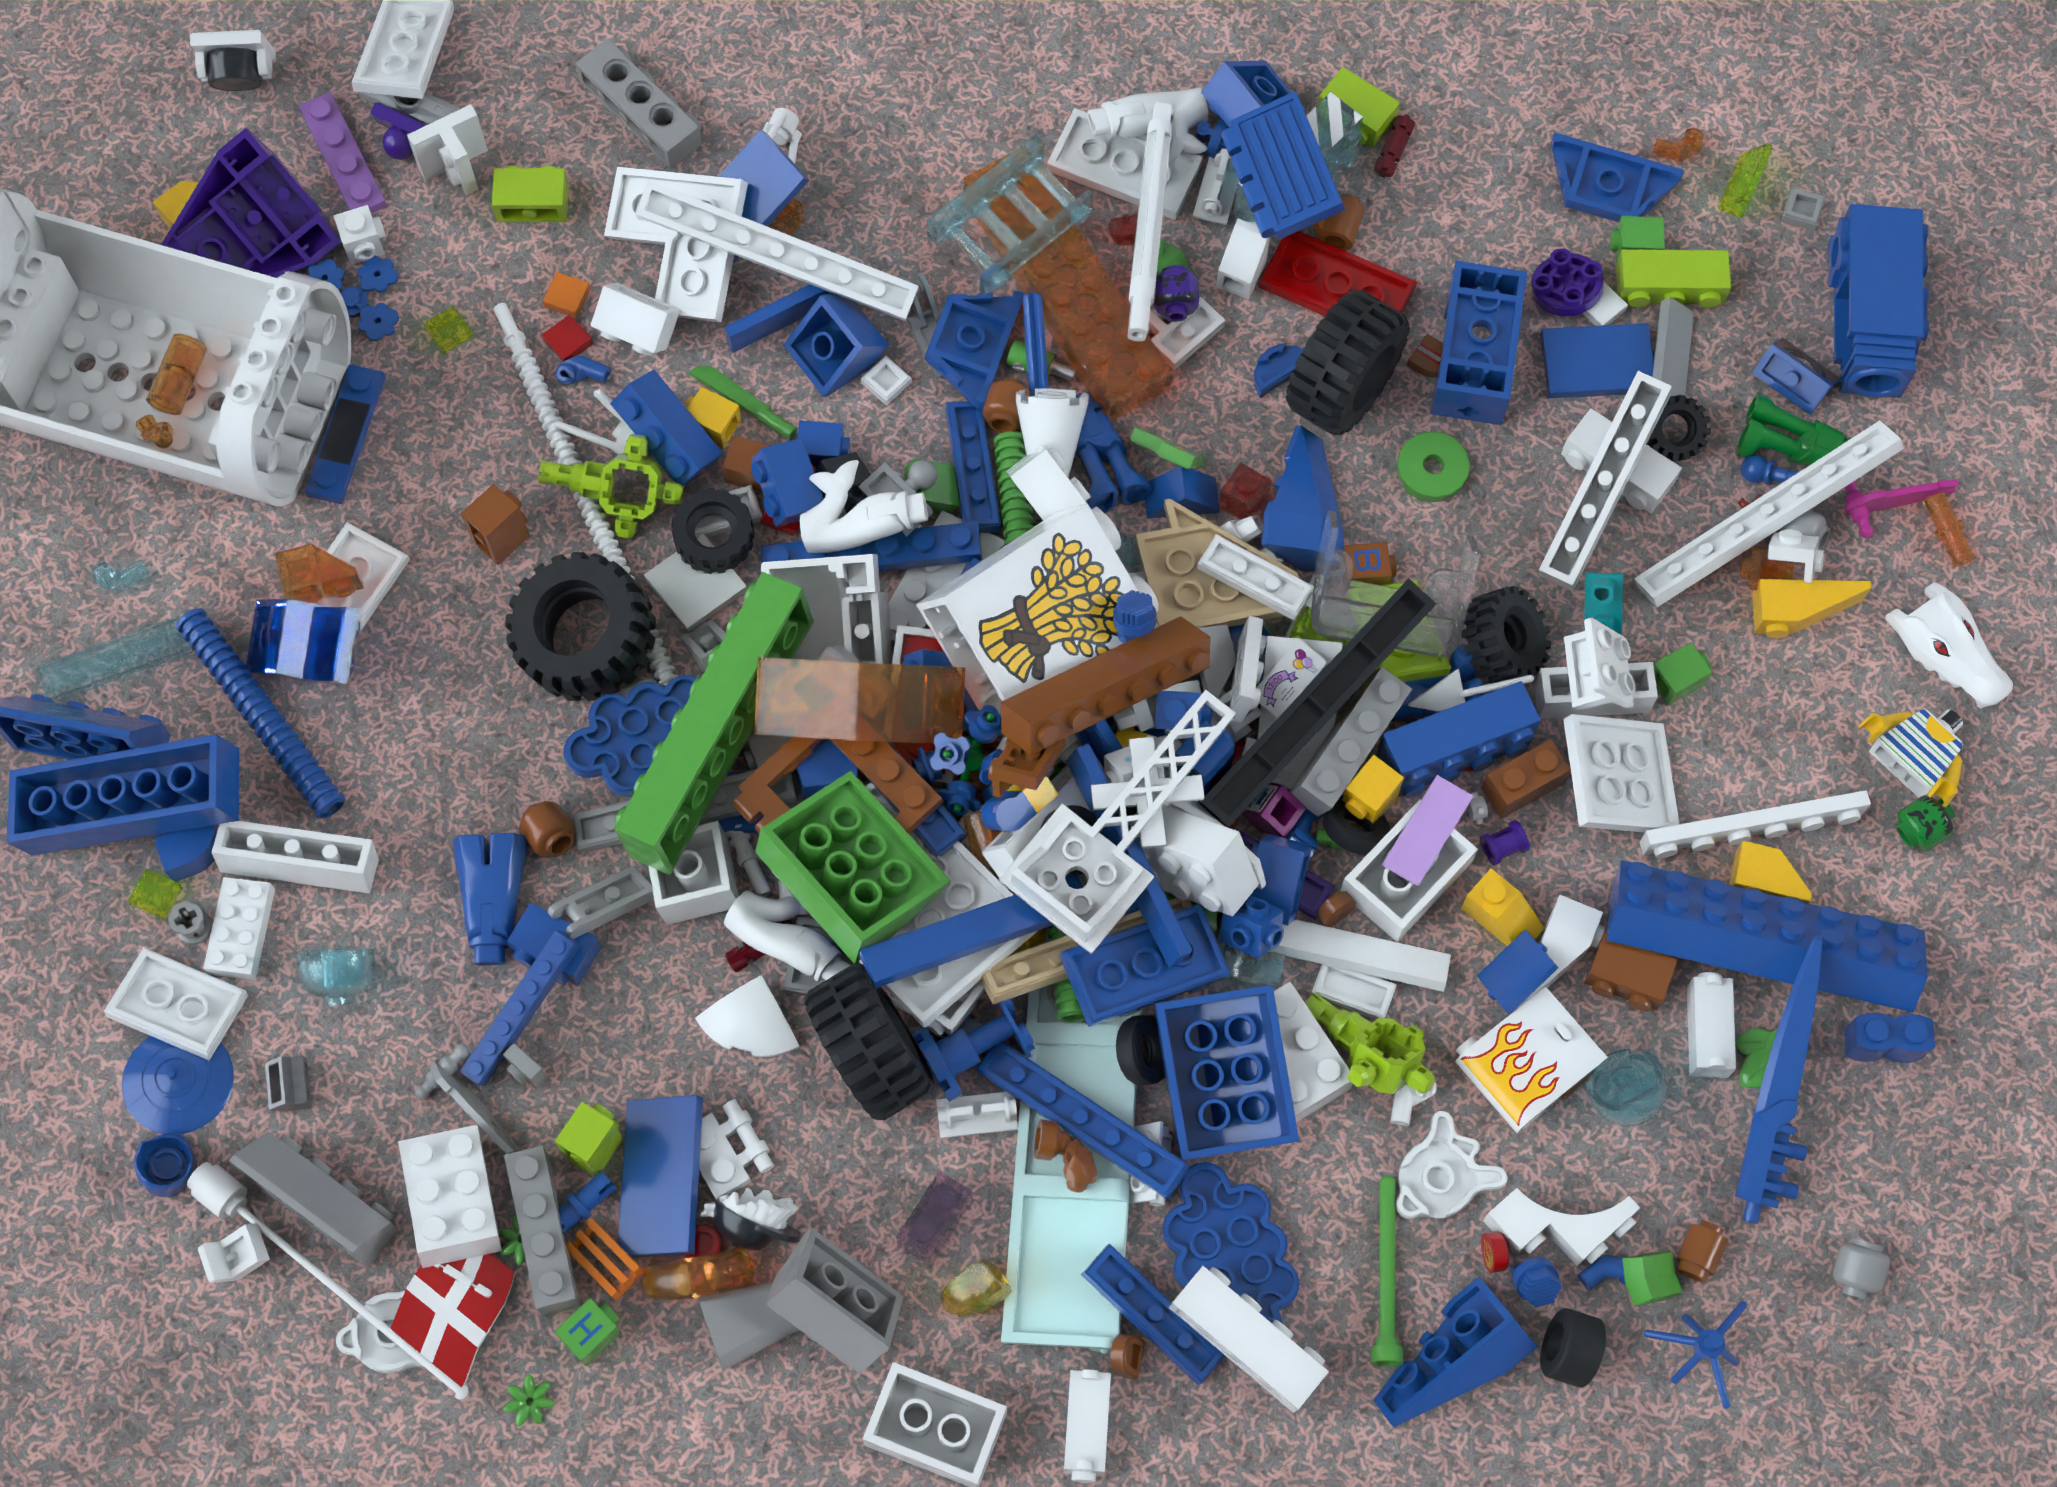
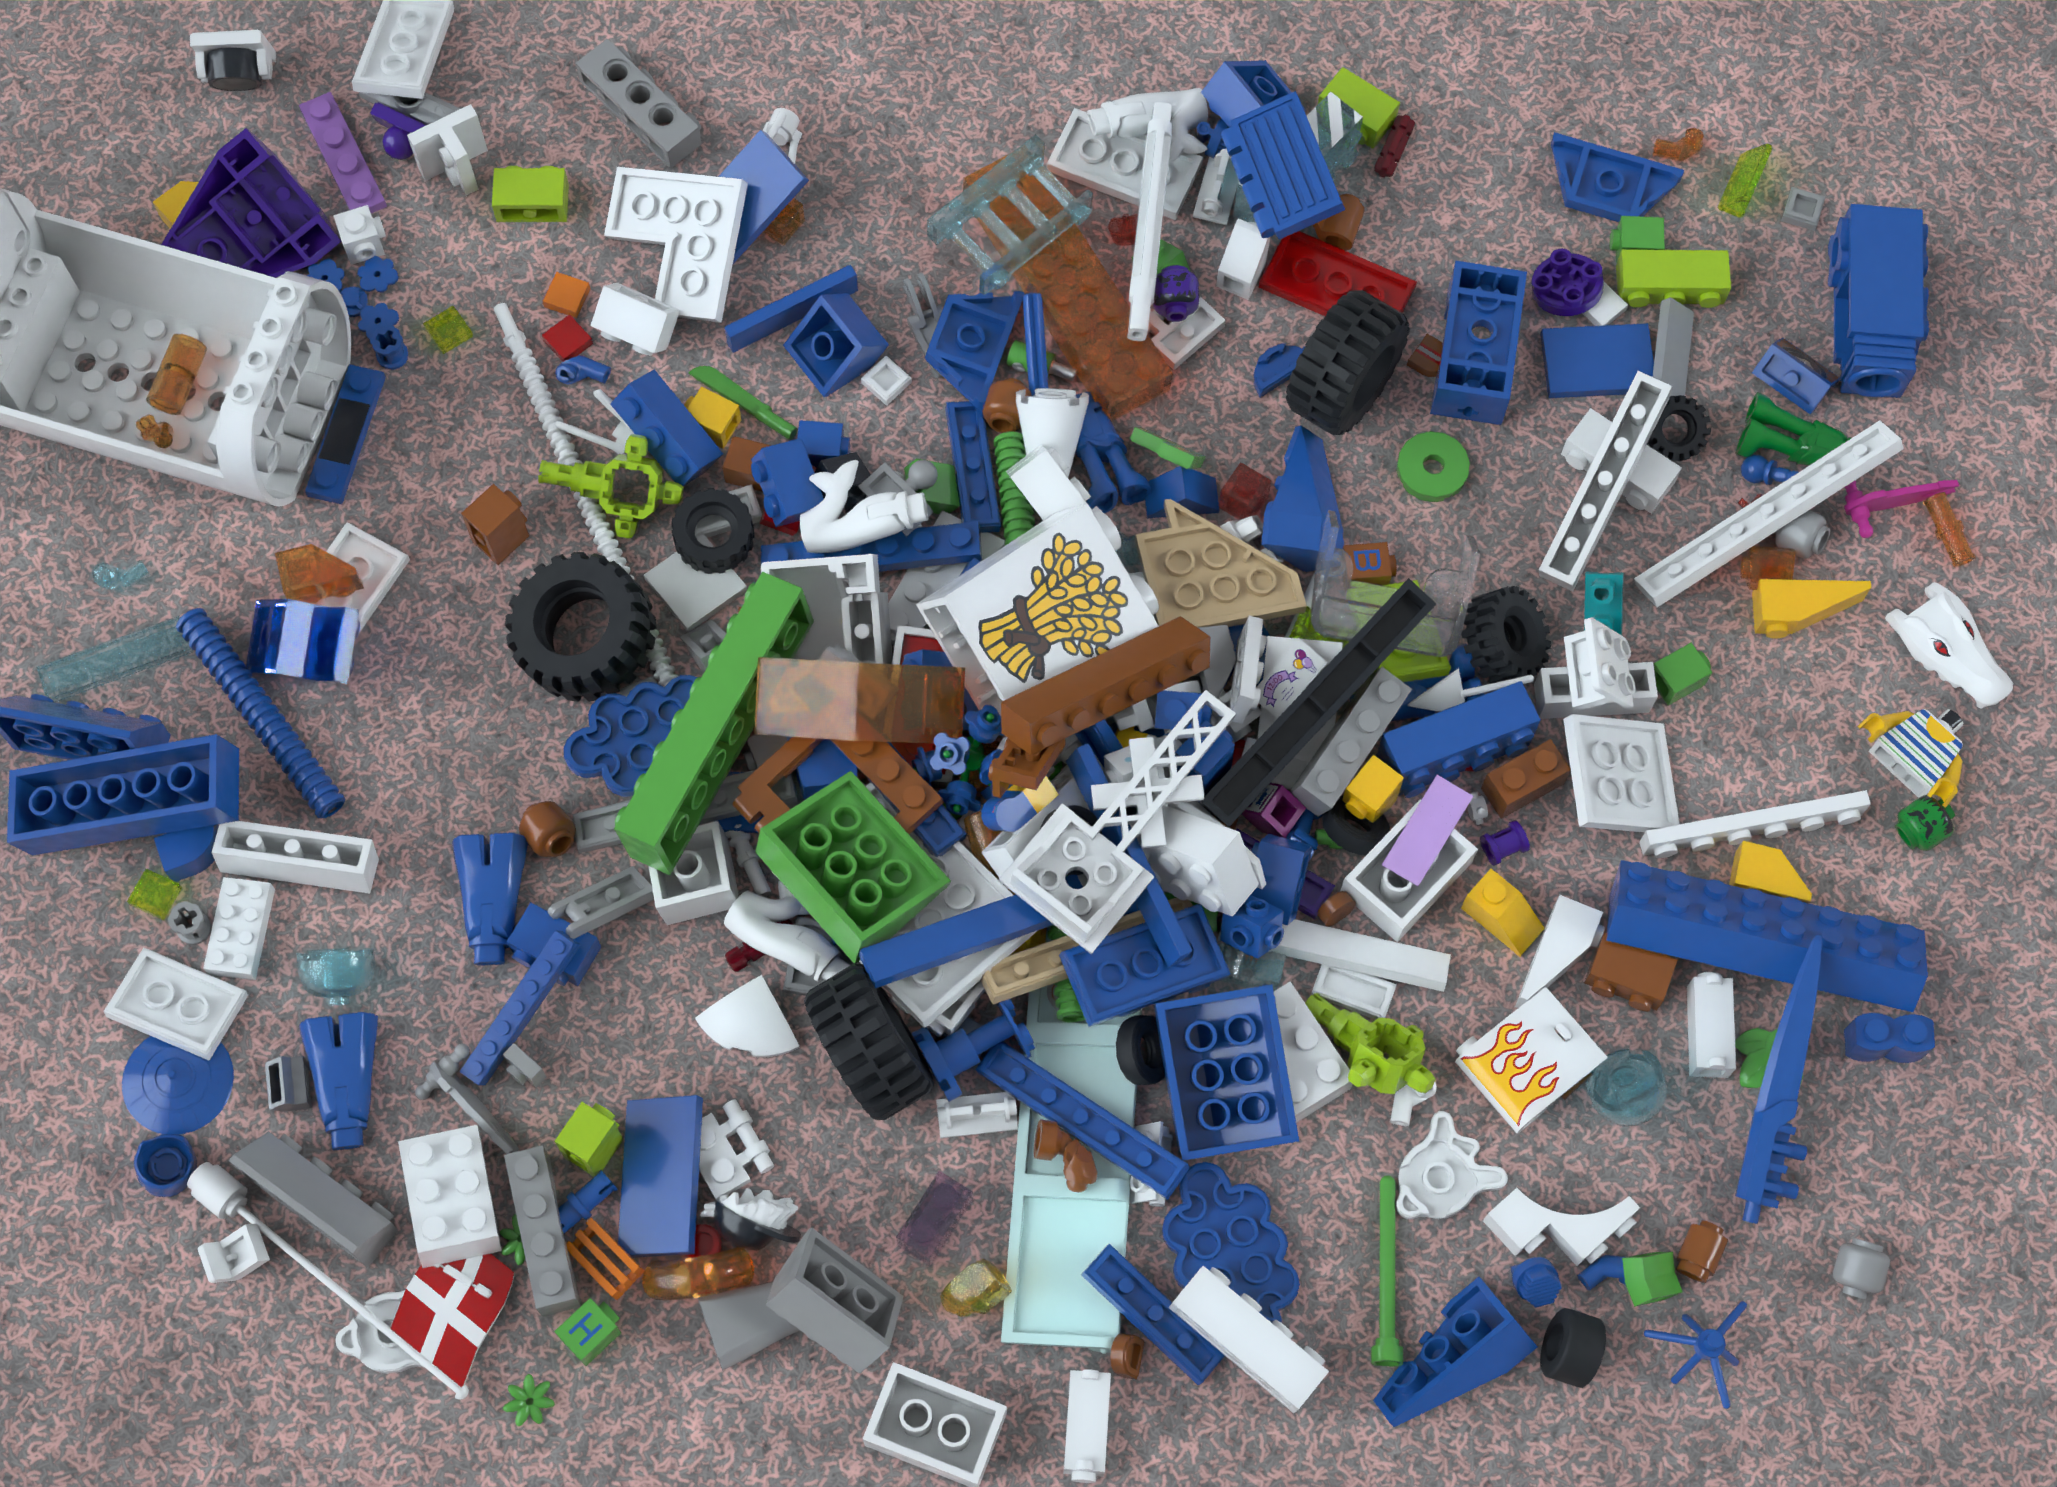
(342, 1072): none -> blue piece
(389, 346): none -> blue bush
(776, 250): white plate -> none
(1134, 615): blue piece -> none
(1255, 577): white tile -> none
(1495, 1251): red tile -> none
(1517, 971): blue piece -> none
(1795, 547): white bracket -> none

